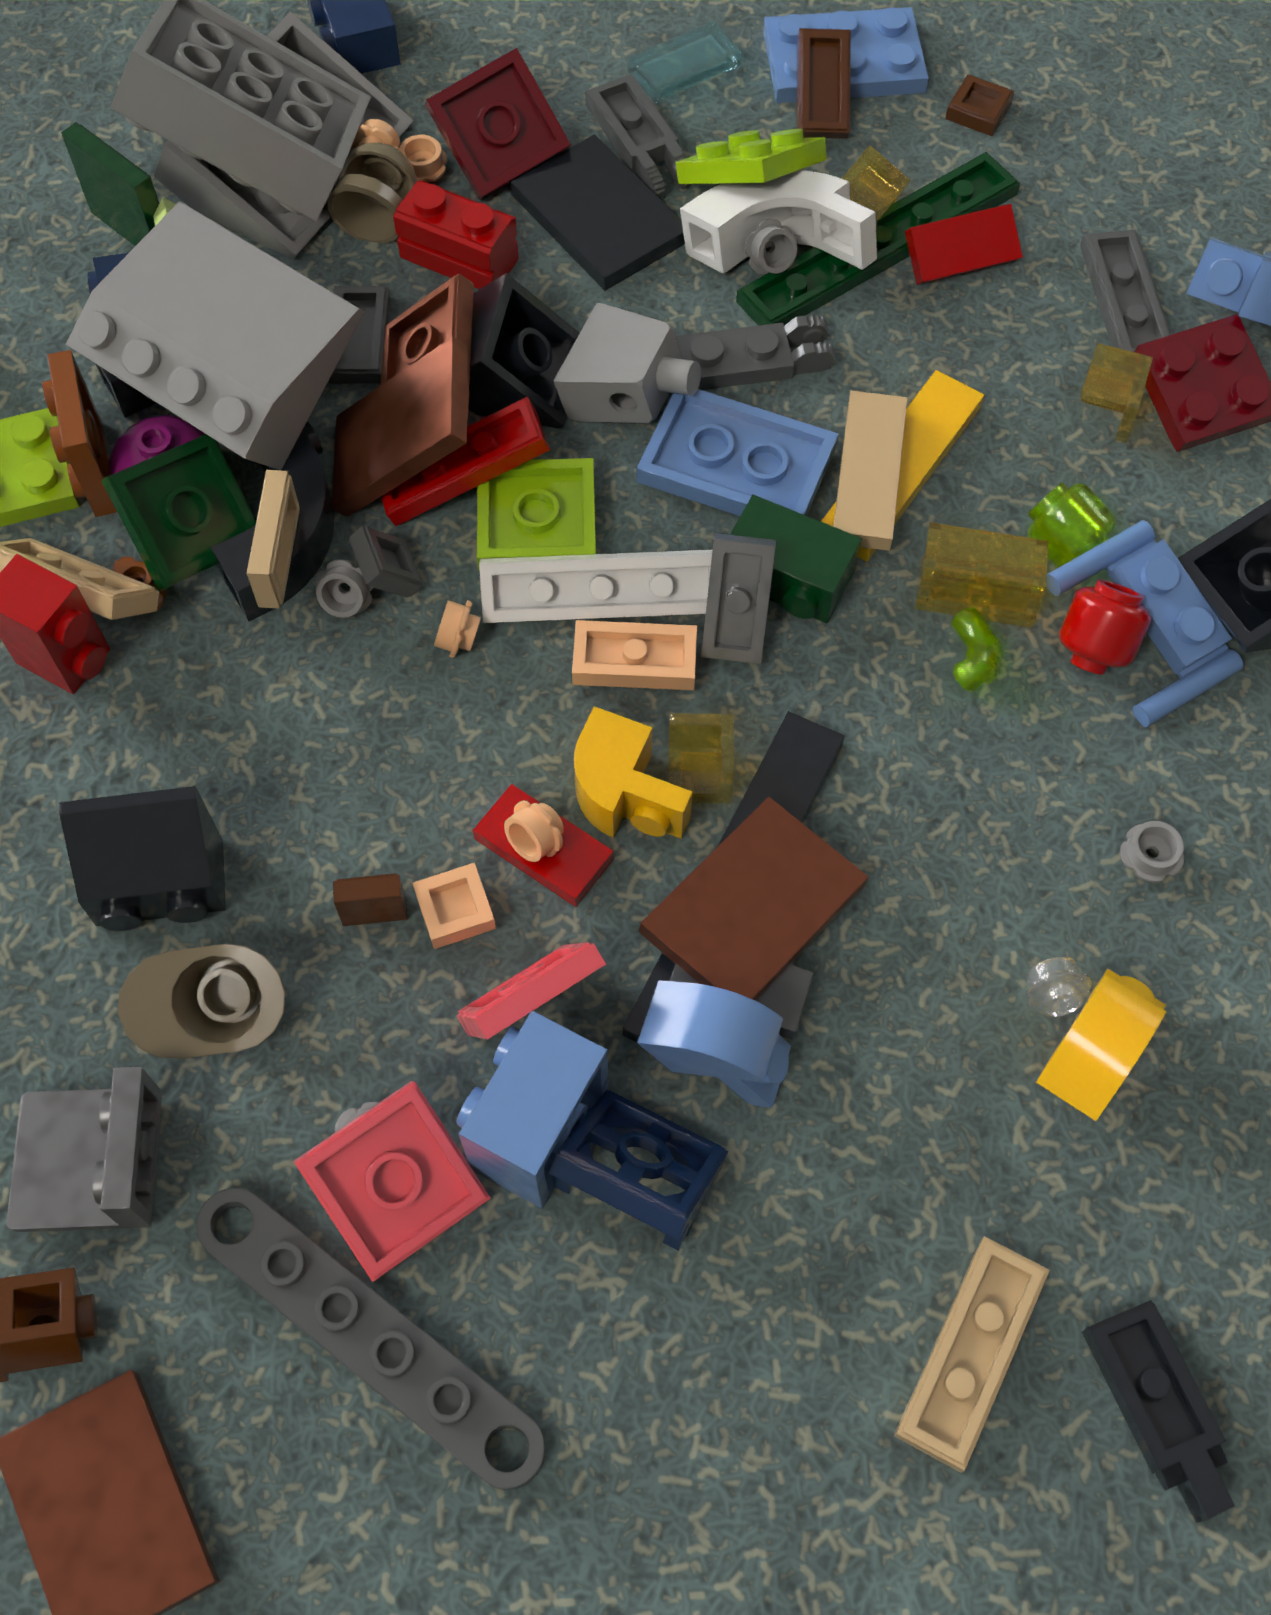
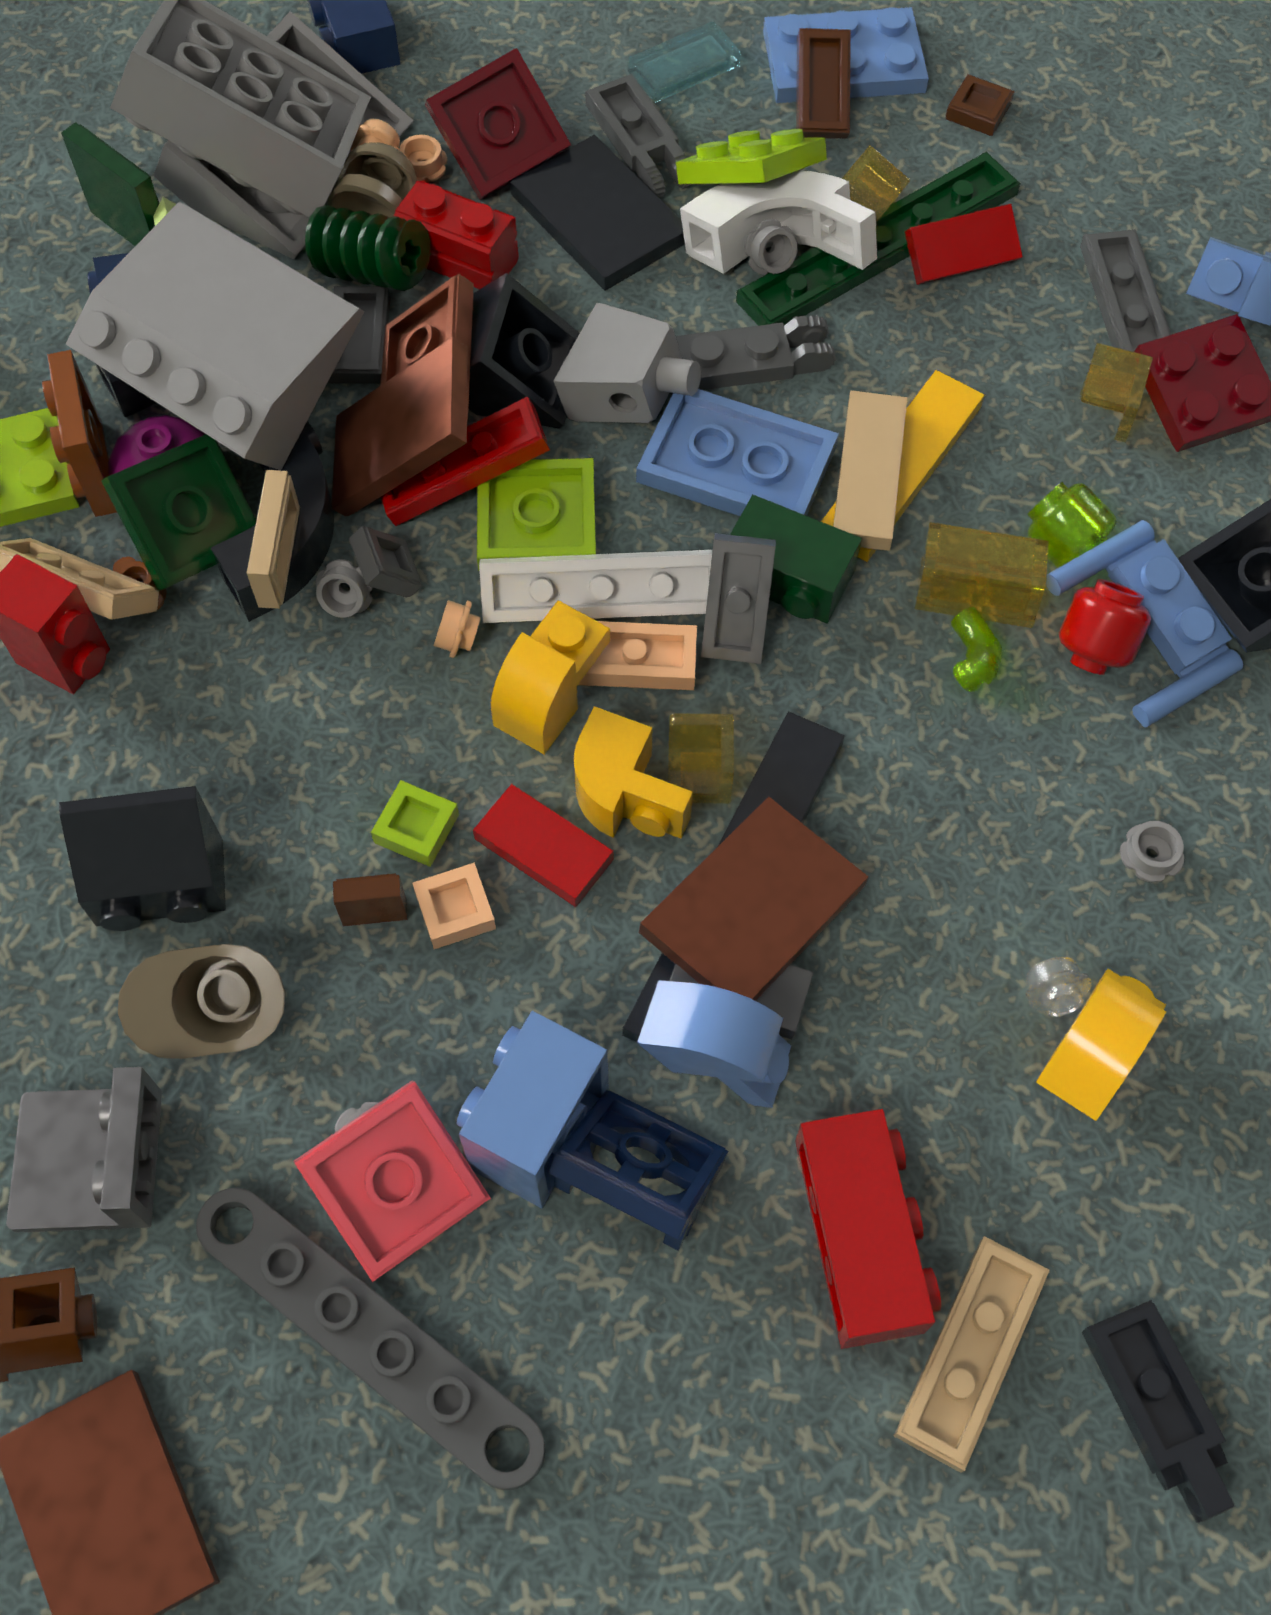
(367, 247): none -> dark green piece
(415, 823): none -> lime plate
(529, 989): coral tile -> none
(534, 830): light nougat plate -> none
(541, 675): none -> yellow brick
(866, 1228): none -> red brick

